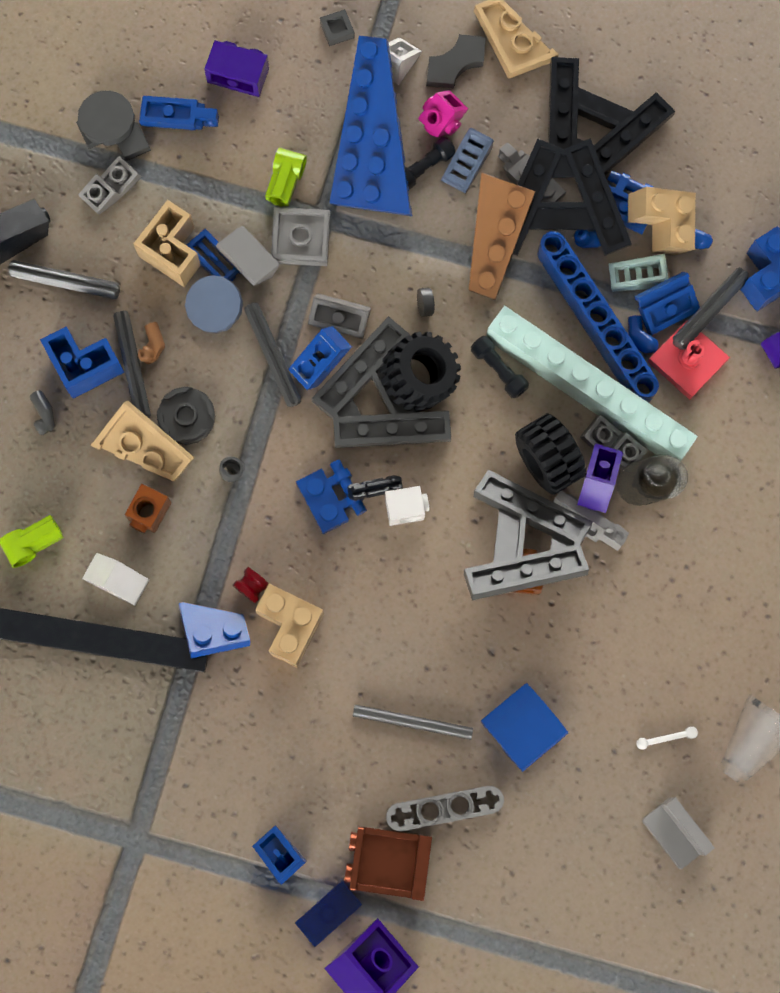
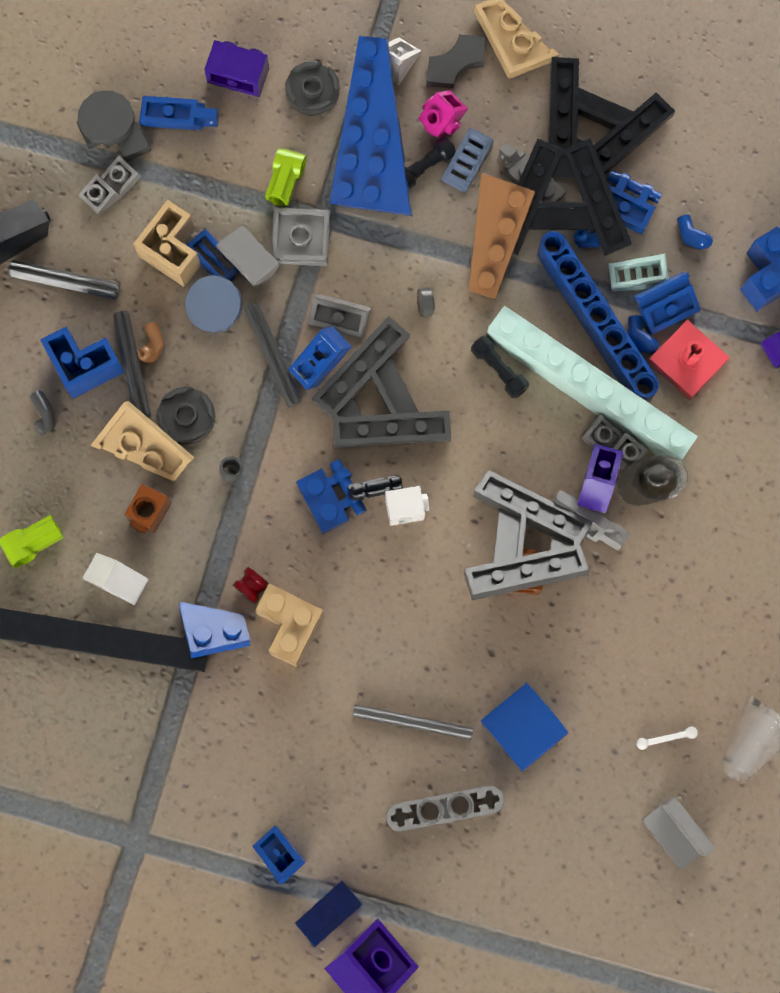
(312, 88): none -> dark grey tile
(337, 27): dark grey tile -> none
(389, 863): copper panel -> none
(435, 357): black tyre -> none
(550, 453): black tyre -> none
(669, 214): tan brick -> none
(710, 308): dark grey axle -> none

